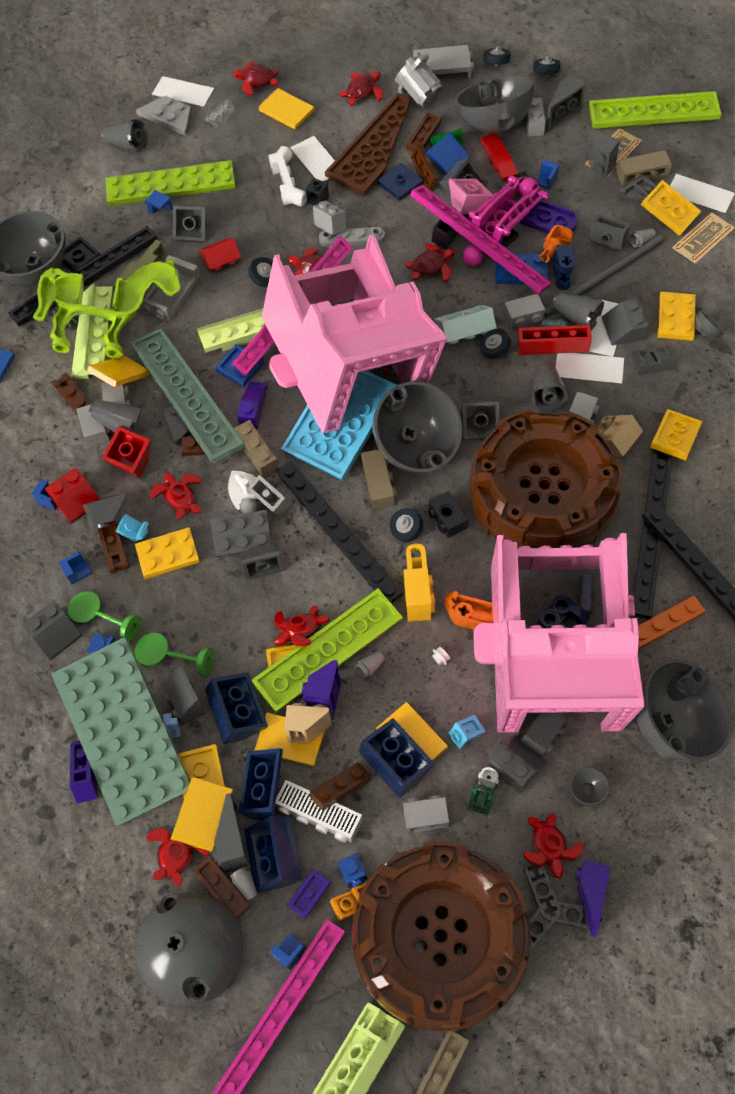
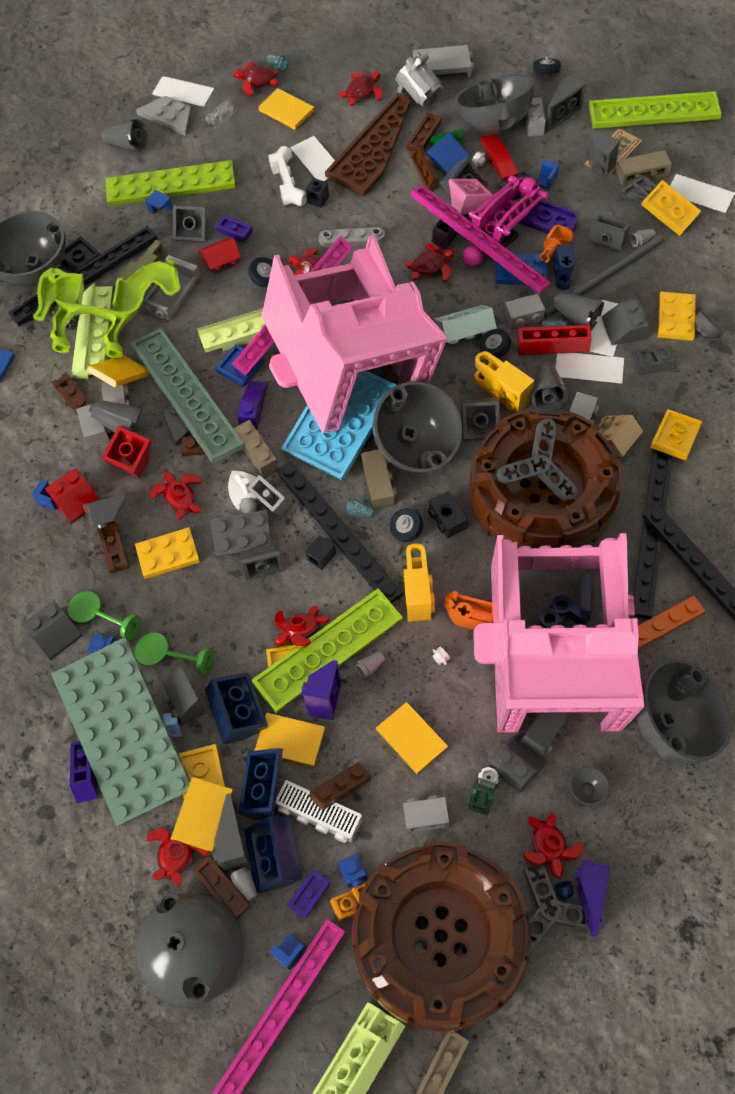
(75, 567): blue panel -> none
(132, 528): medium azure bracket -> none
(234, 228): none -> dark purple plate
(277, 61): none -> clear light blue cone
(306, 722): tan slope -> none
(321, 552): none -> black brick
(329, 217): light grey brick -> none
(358, 509): none -> clear light blue cone
(395, 757): dark blue slope -> none
(400, 181): dark blue plate -> none
(466, 730): medium azure bracket -> none
(479, 159): none -> white plate
(496, 56): black wheel -> none
(504, 382): none -> yellow brick
(544, 457): none -> dark grey piece
(564, 889): none -> dark blue hinge
(703, 237): sticker -> none

